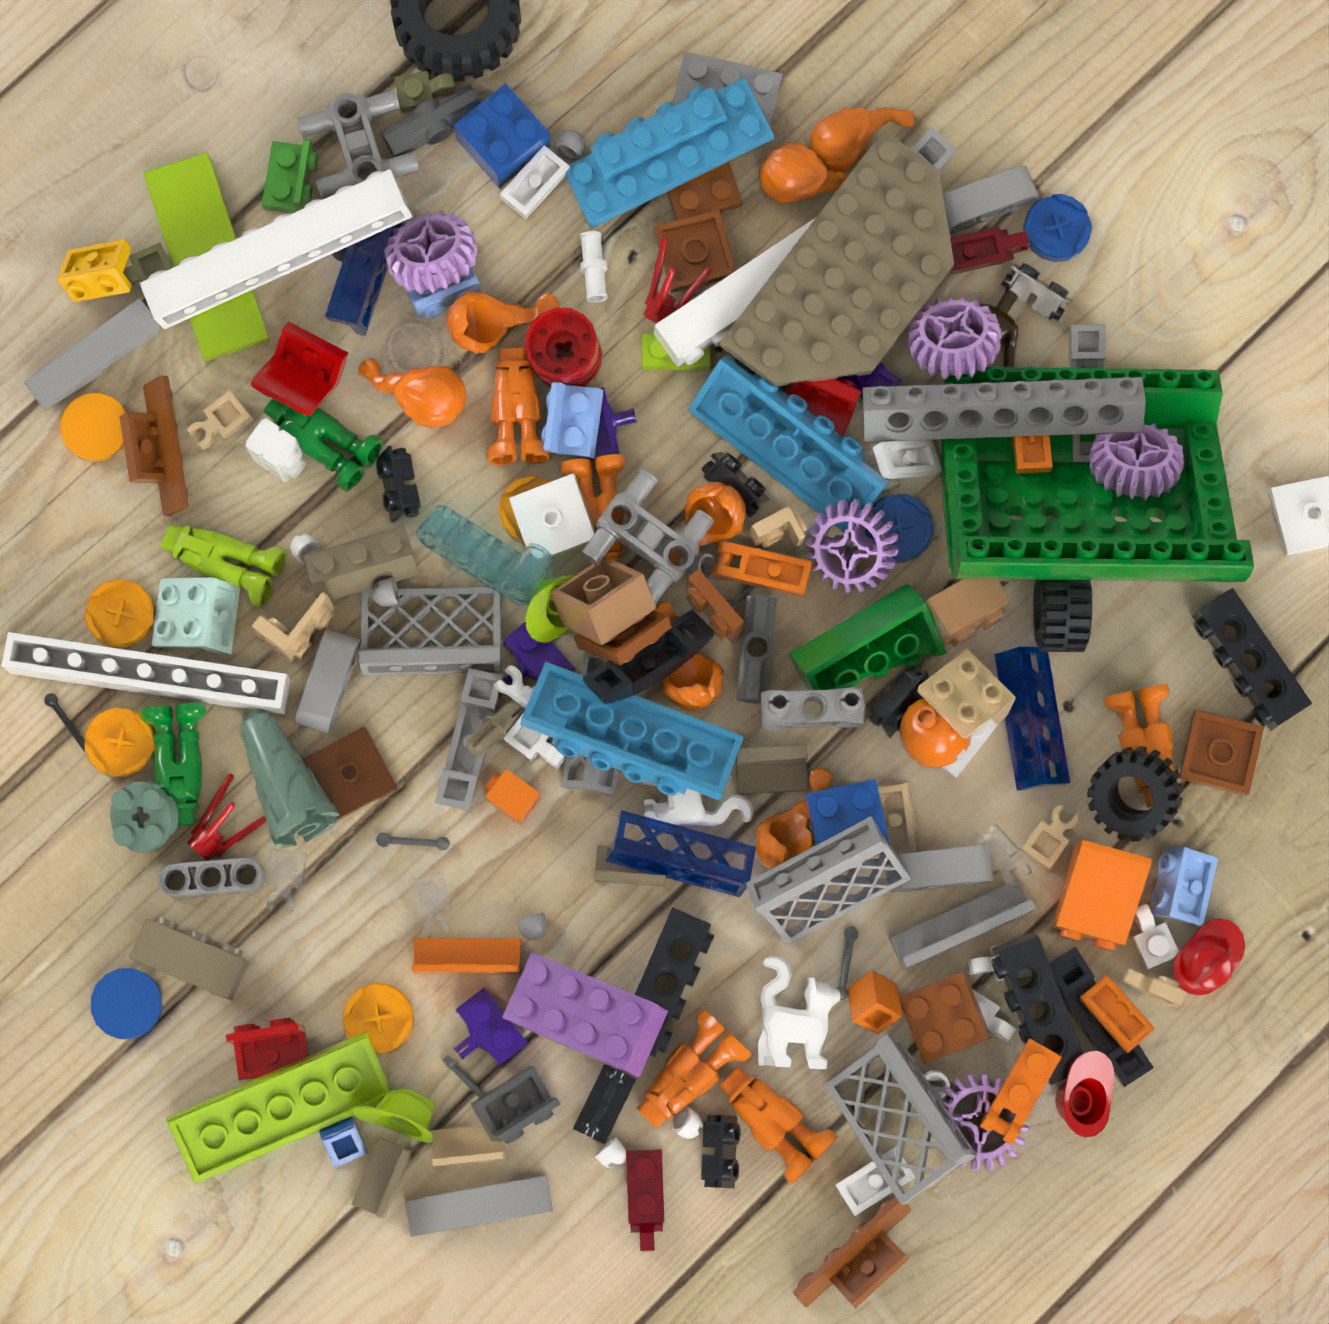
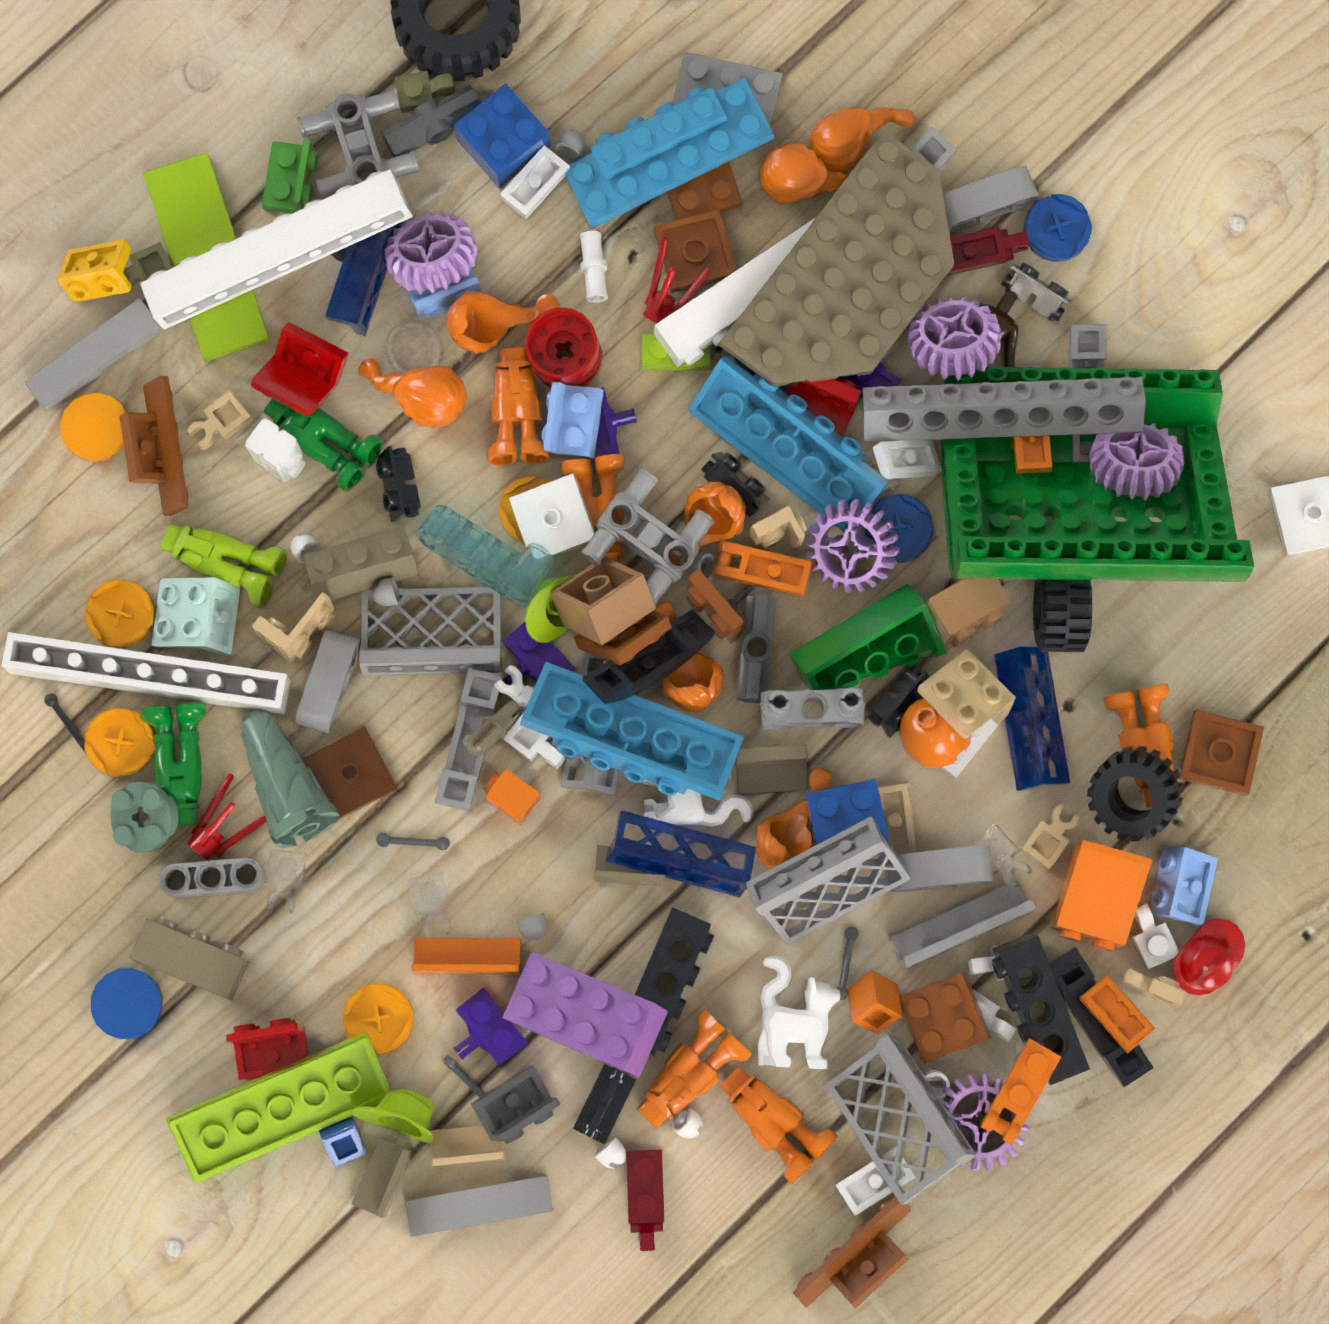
(722, 1168): black hinge -> none
(1087, 1094): red piece -> none
(1251, 640): black brick -> none

